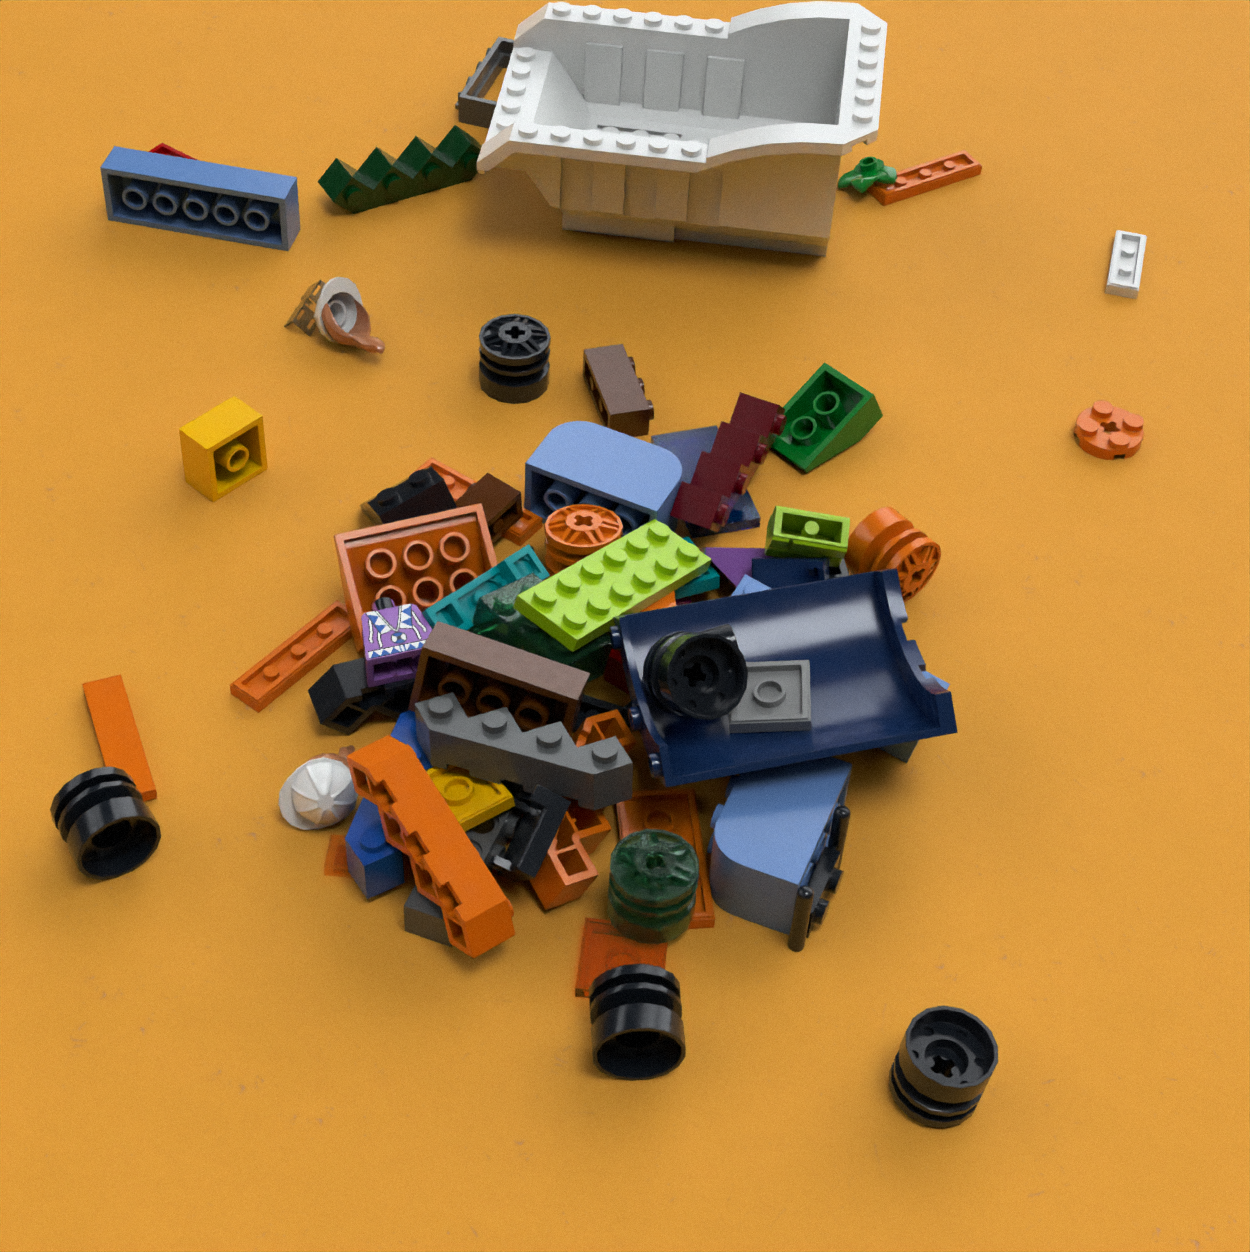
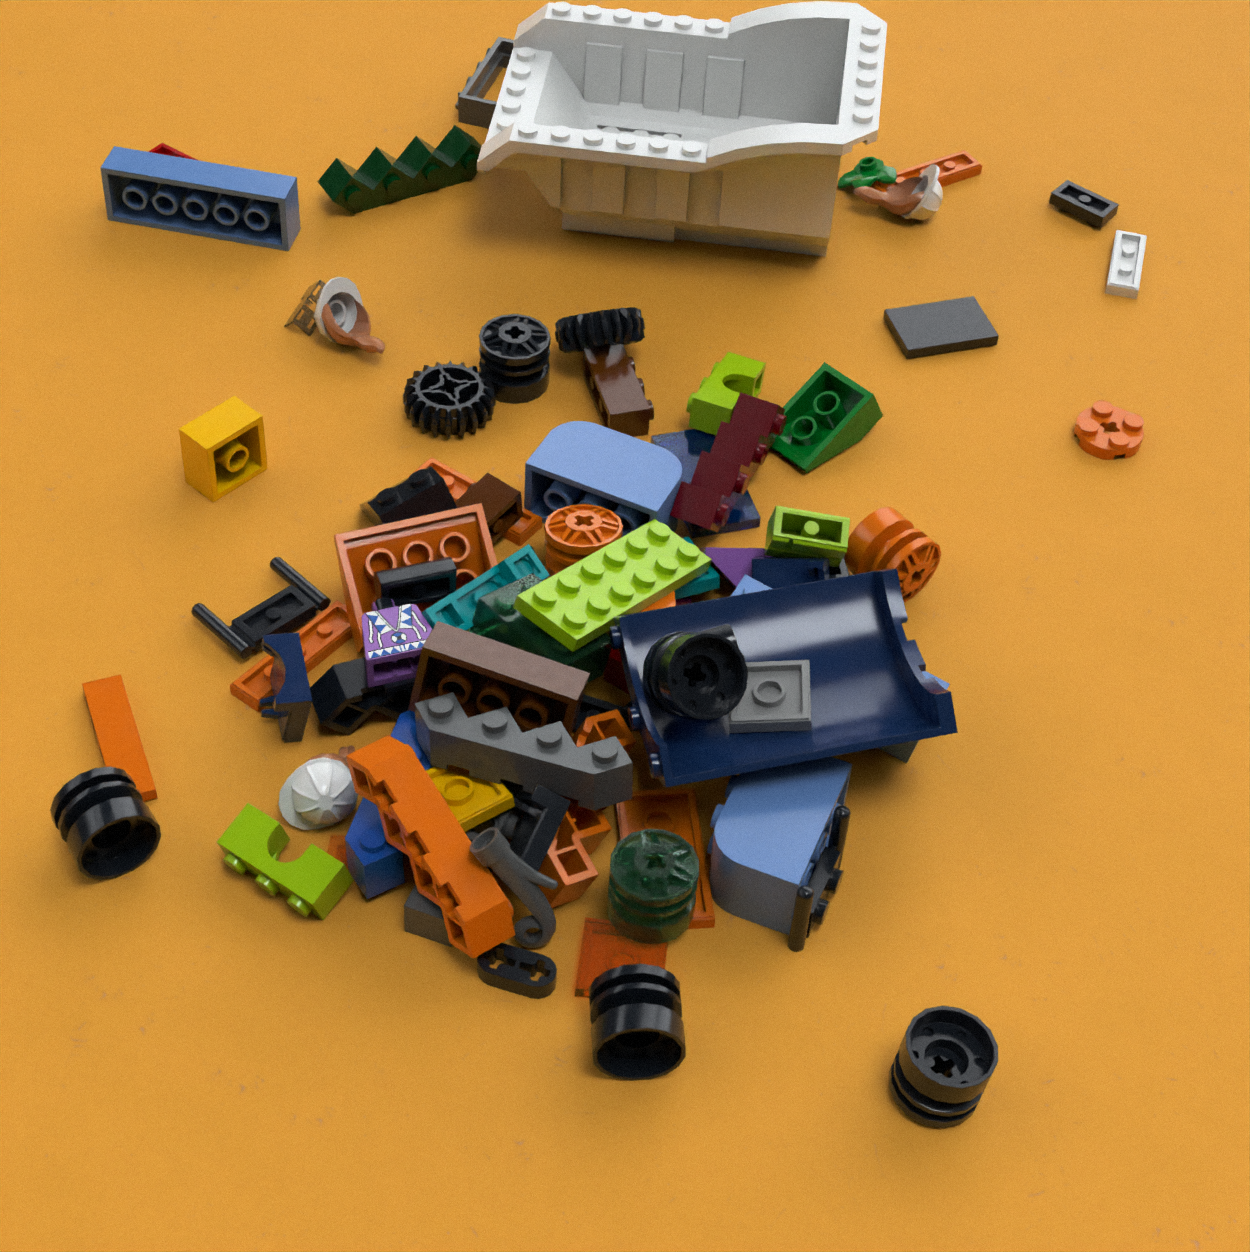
(273, 616): none -> black plate
(289, 685): none -> dark blue piece
(310, 882): none -> lime arch
(417, 582): none -> black brick
(449, 399): none -> black gear
(494, 851): none -> dark grey plant
(517, 970): none -> black beam
(599, 329): none -> black gear
(721, 390): none -> lime arch
(911, 198): none -> piece
(940, 327): none -> tile
(1083, 203): none -> black plate

